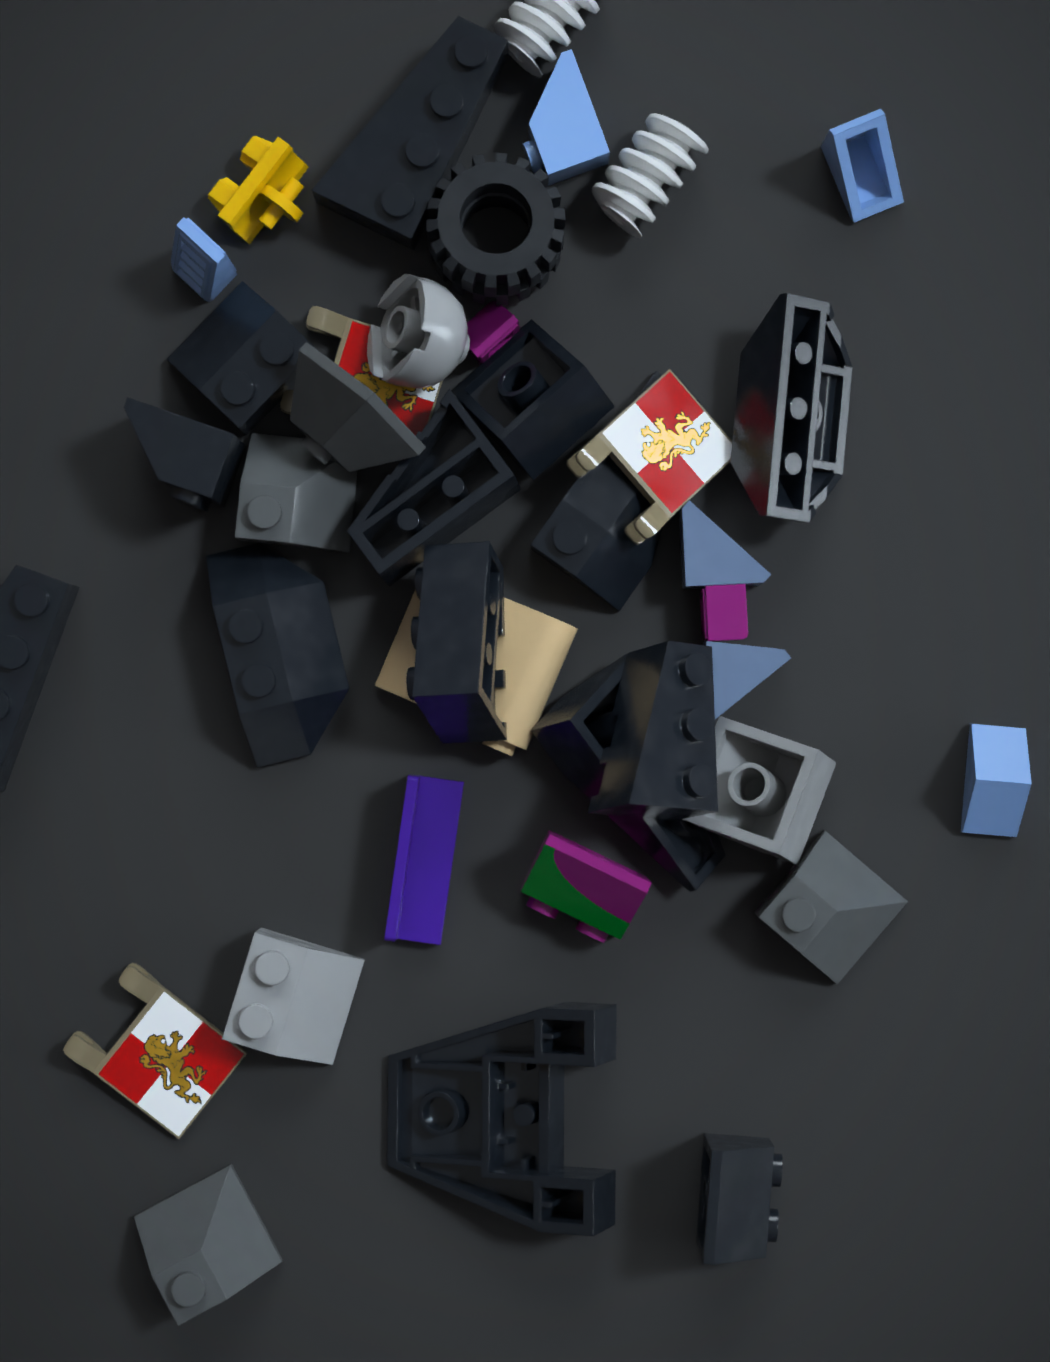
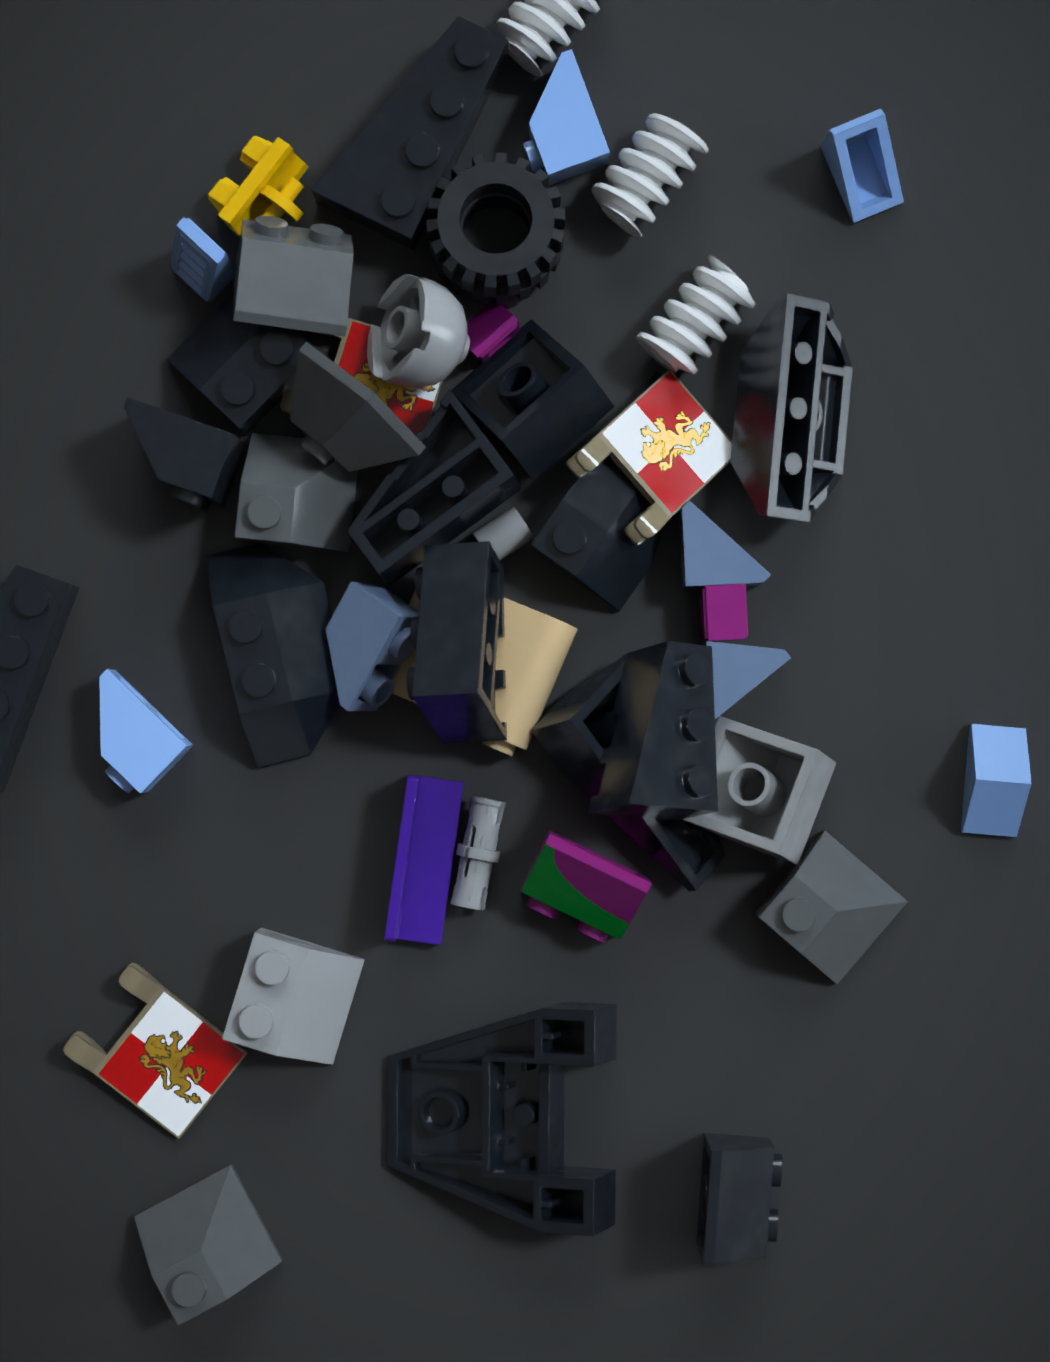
(135, 736): none -> light blue slope
(293, 276): none -> dark grey slope
(368, 644): none -> sand blue slope
(478, 853): none -> light grey pin
(505, 533): none -> light grey hinge
(696, 317): none -> white piece

